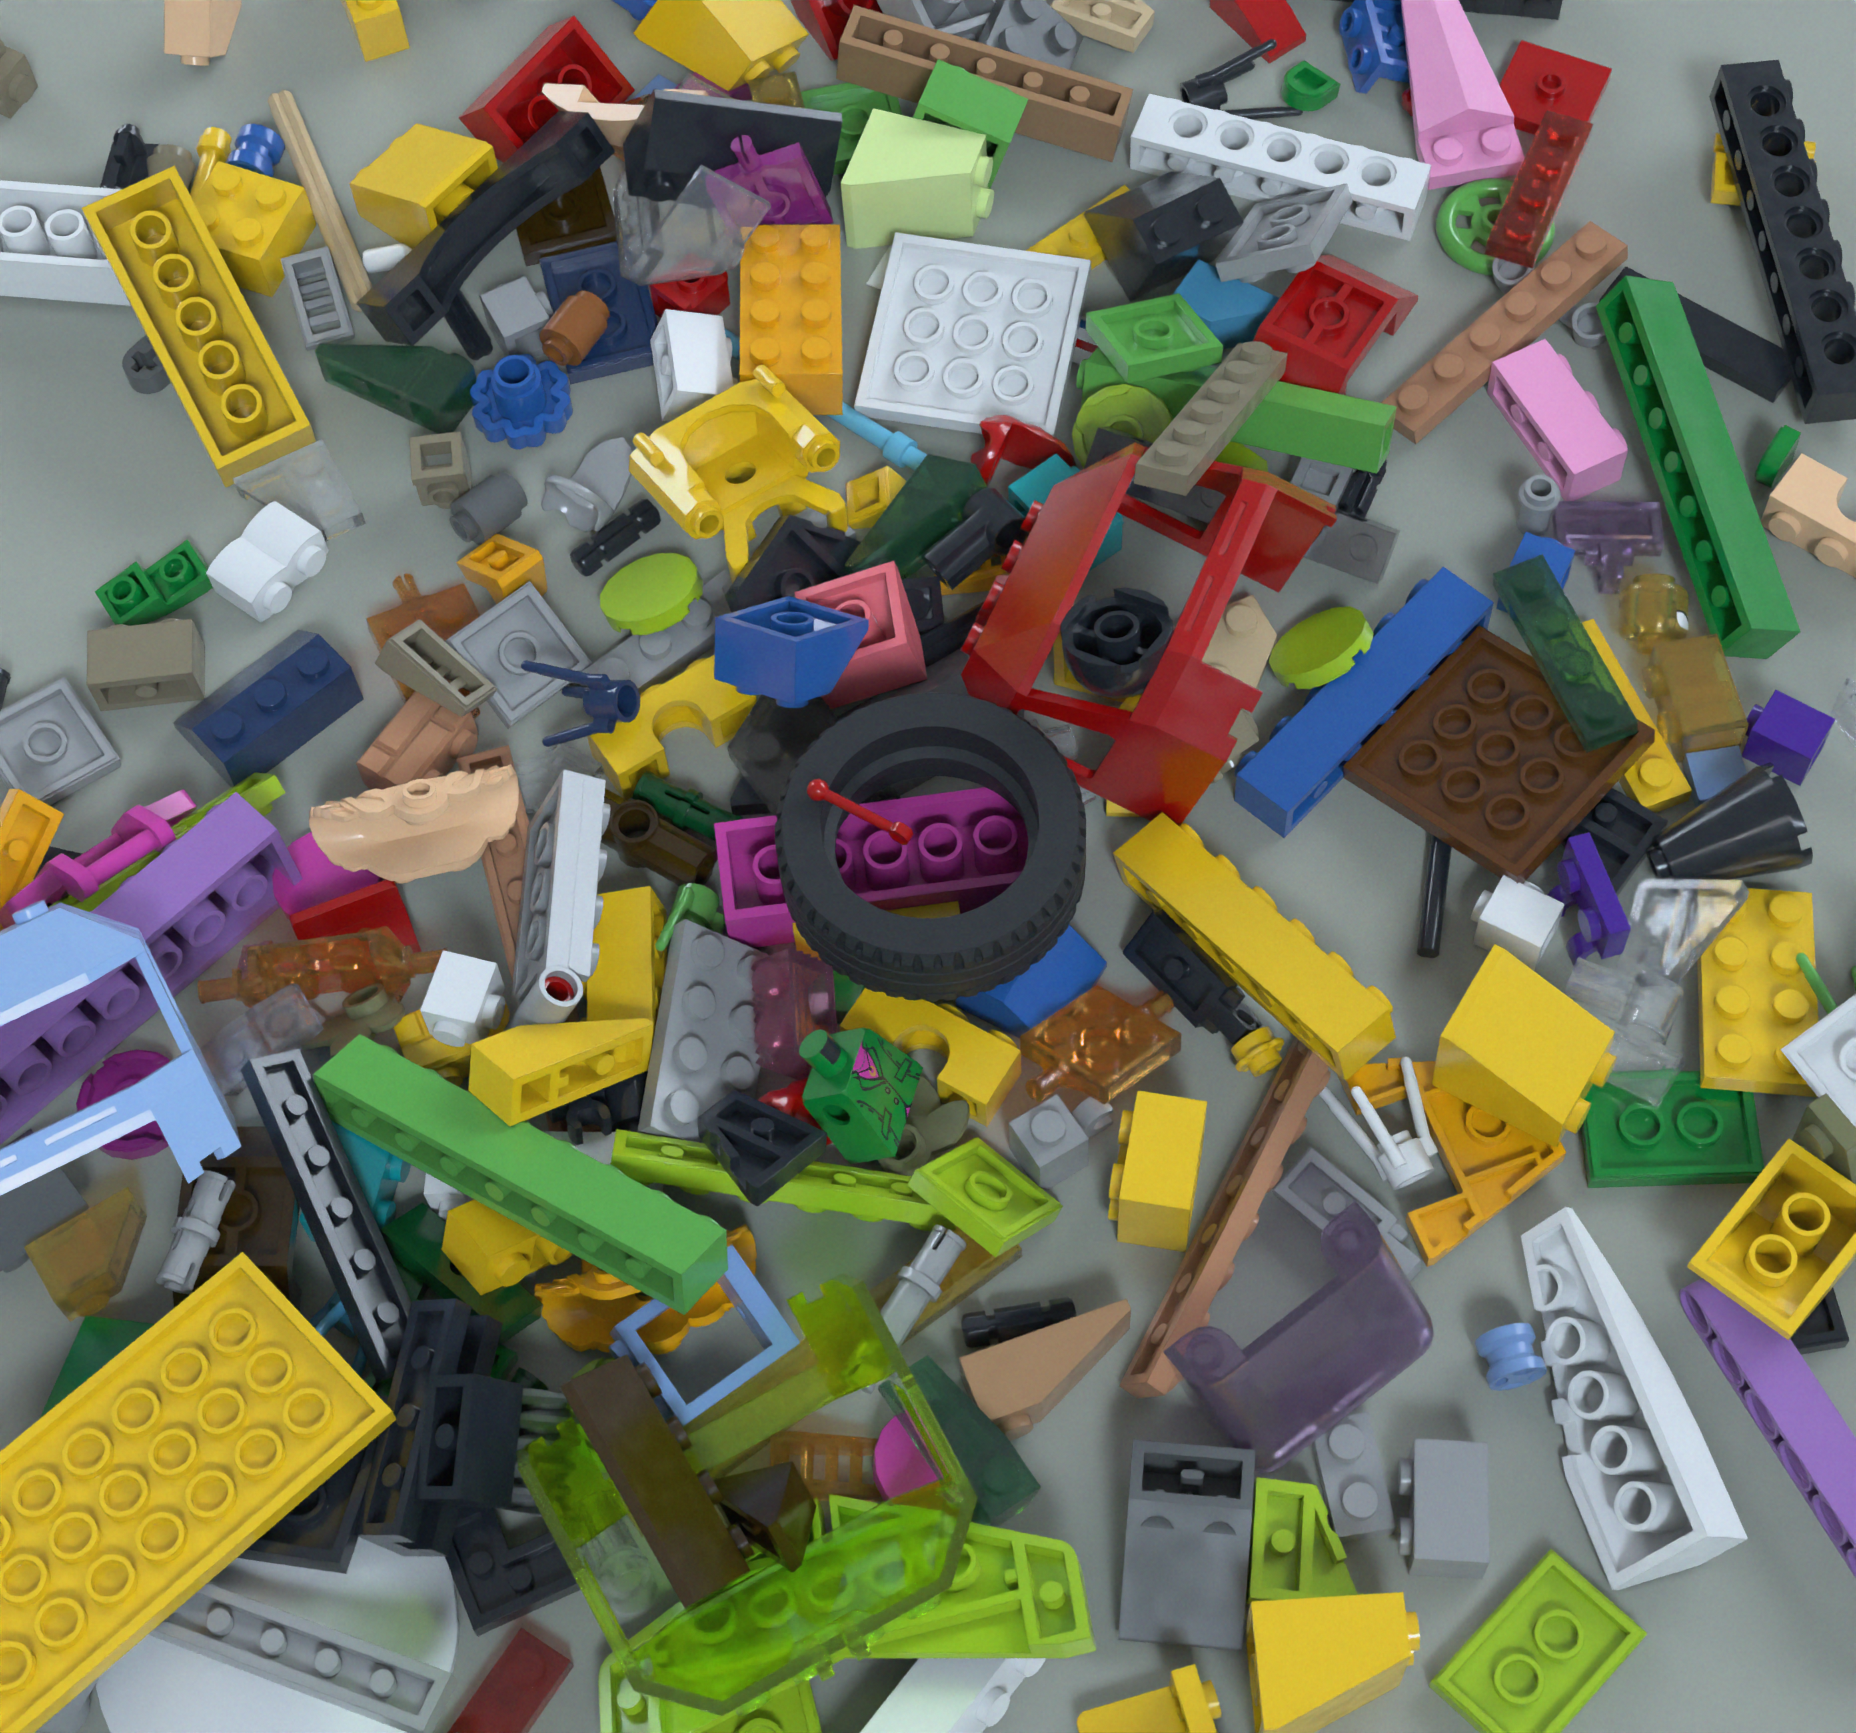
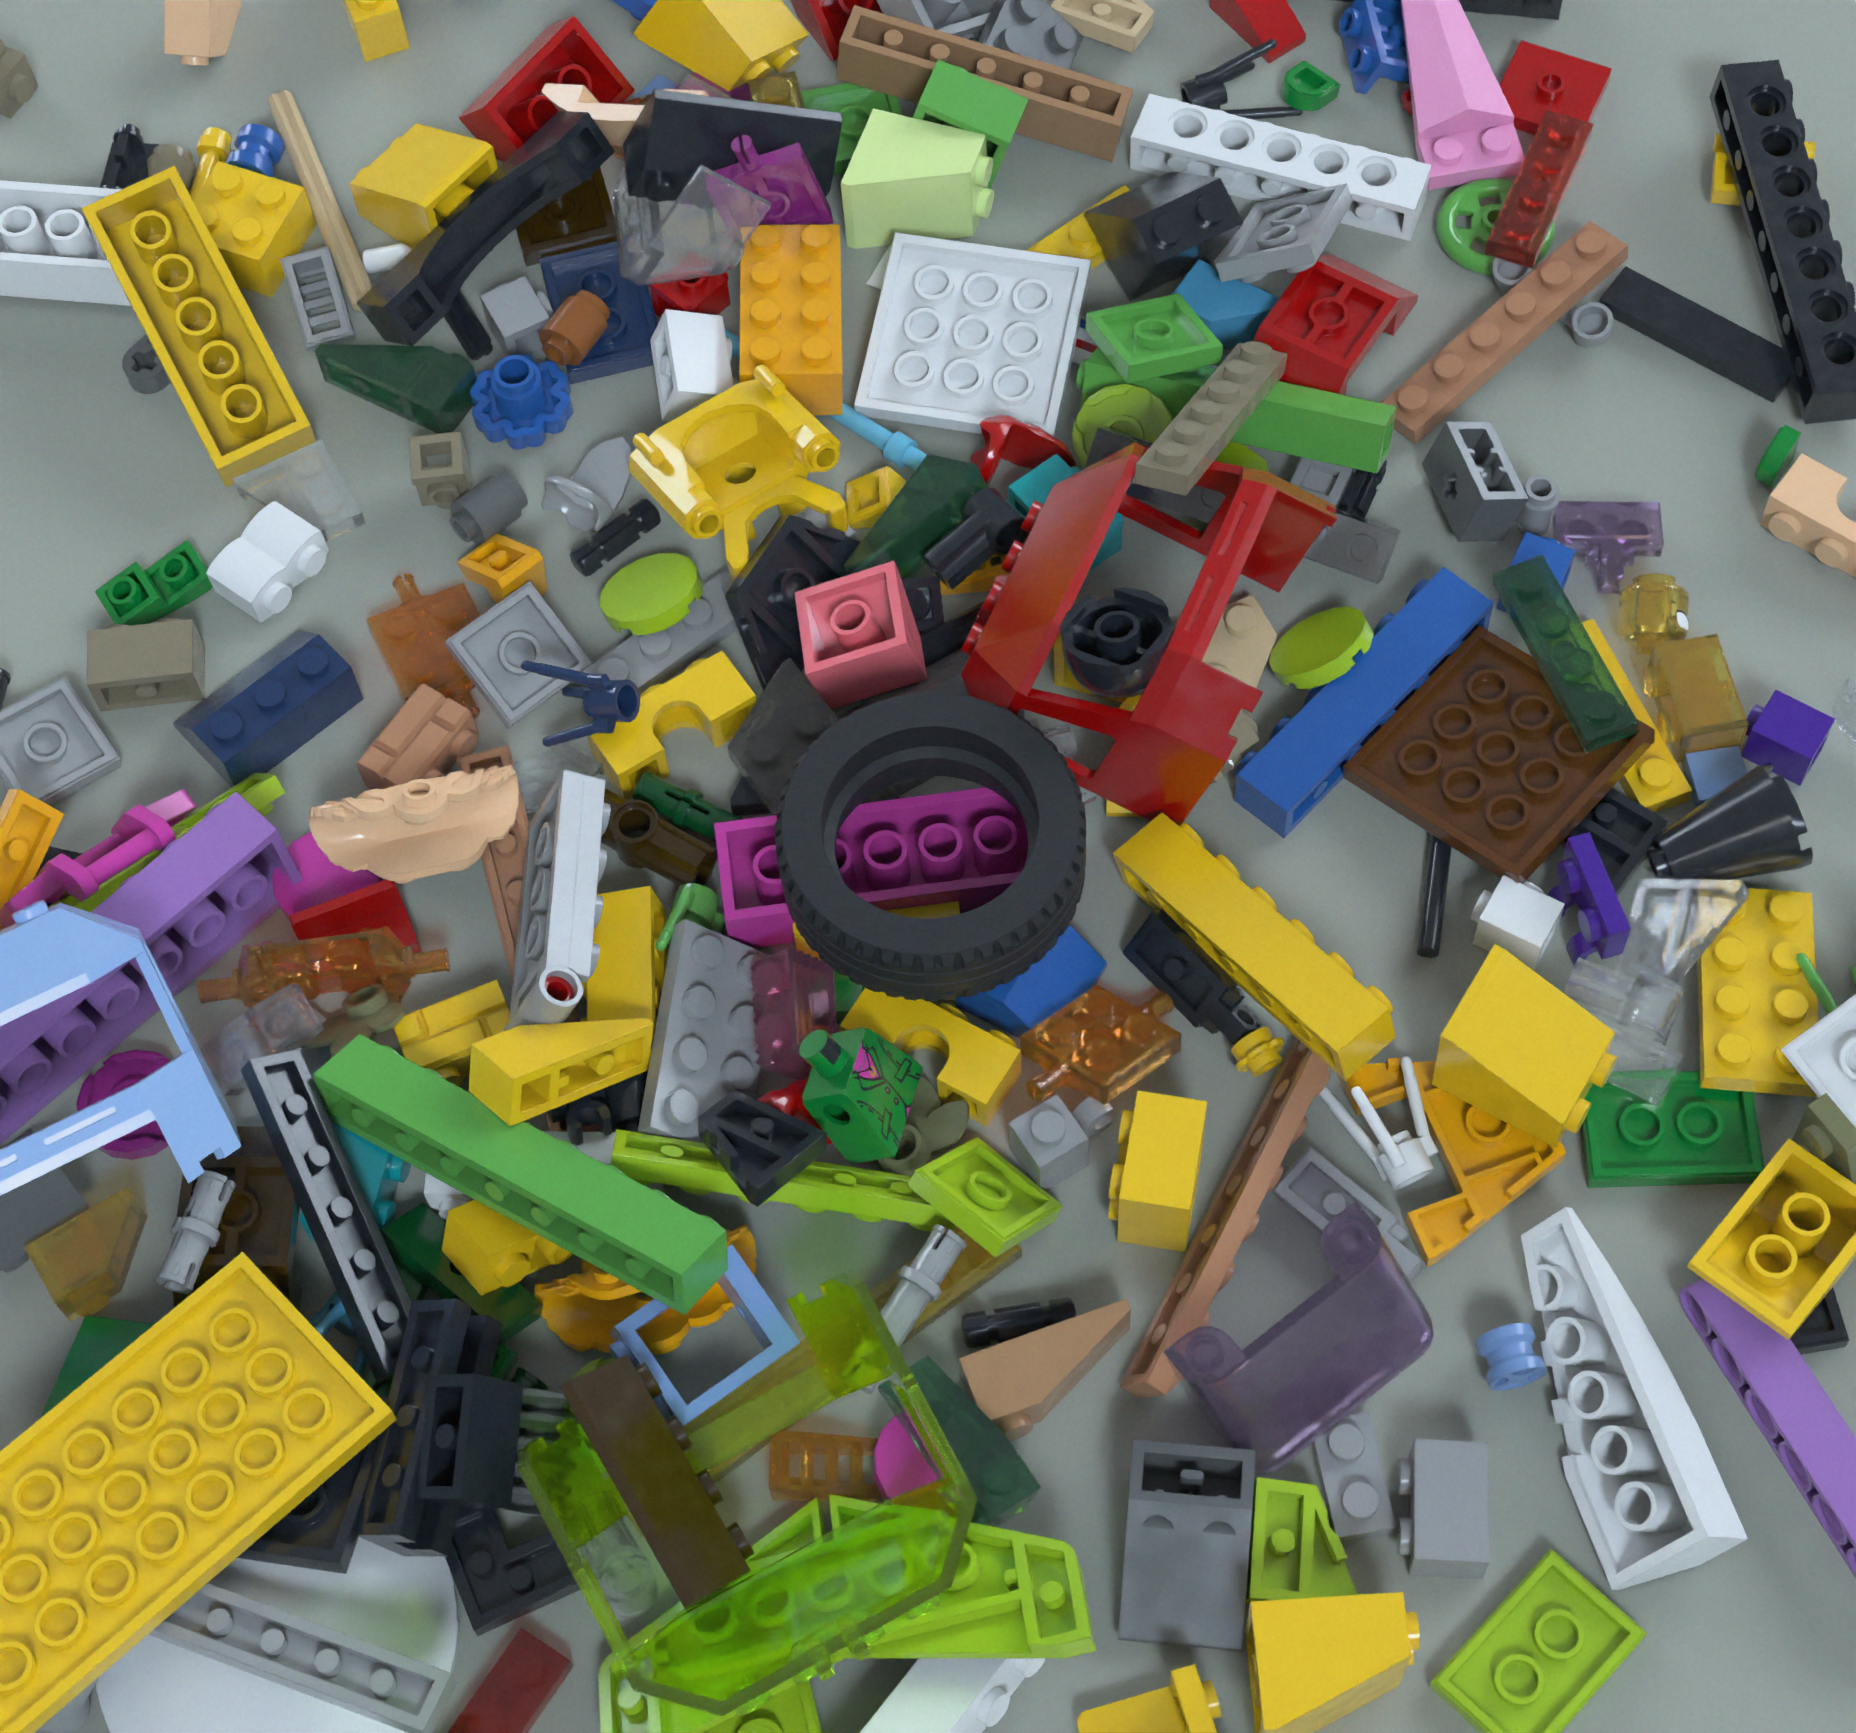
(424, 660): dark tan slope -> none
(463, 1000): white brick -> none
(770, 1510): dark brown slope -> none
(786, 649): blue slope -> none
(898, 831): red hinge -> none
(1474, 481): none -> dark grey brick
(1557, 420): bright pink brick -> none
(1697, 469): green brick -> none

